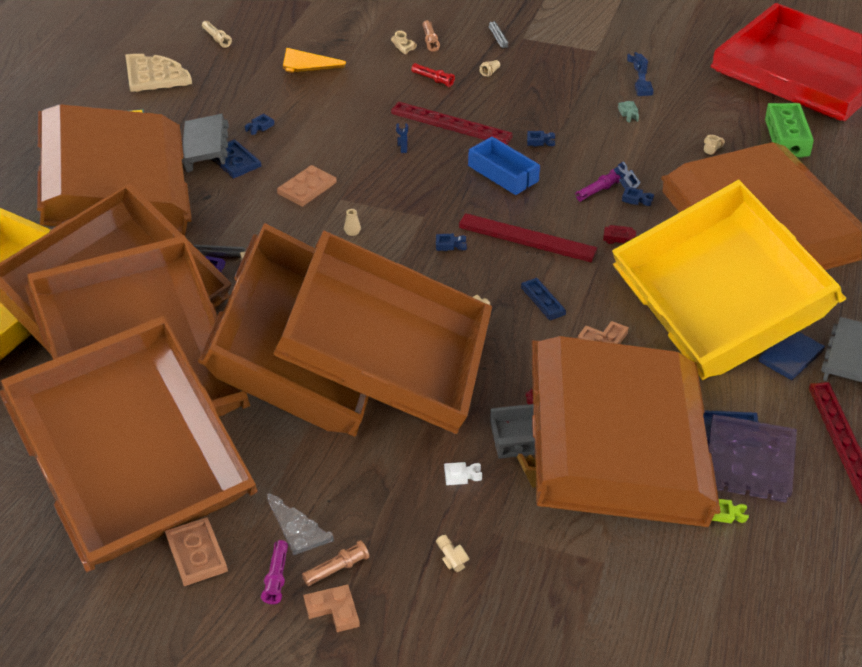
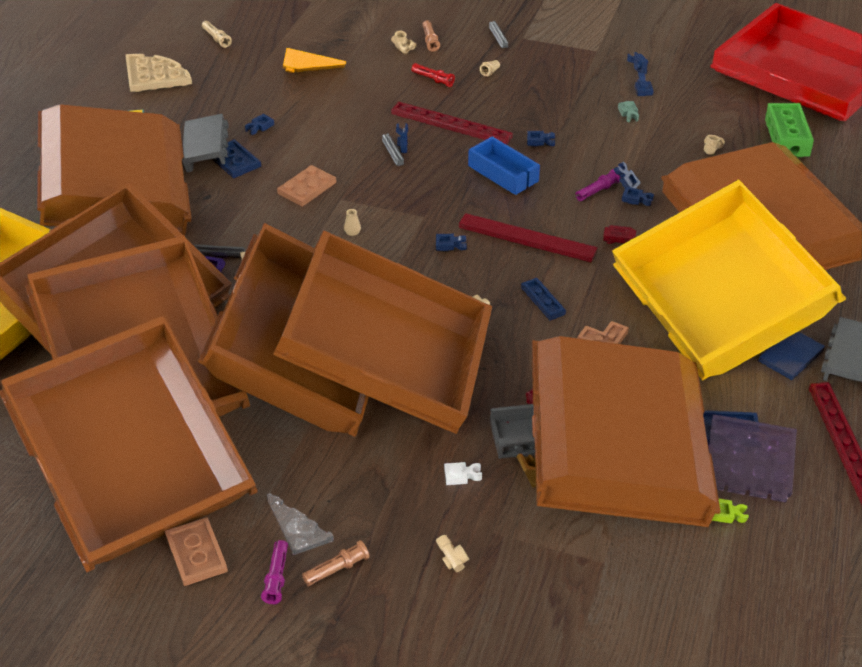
(333, 601): nougat plate -> none
(392, 149): none -> dark grey axle

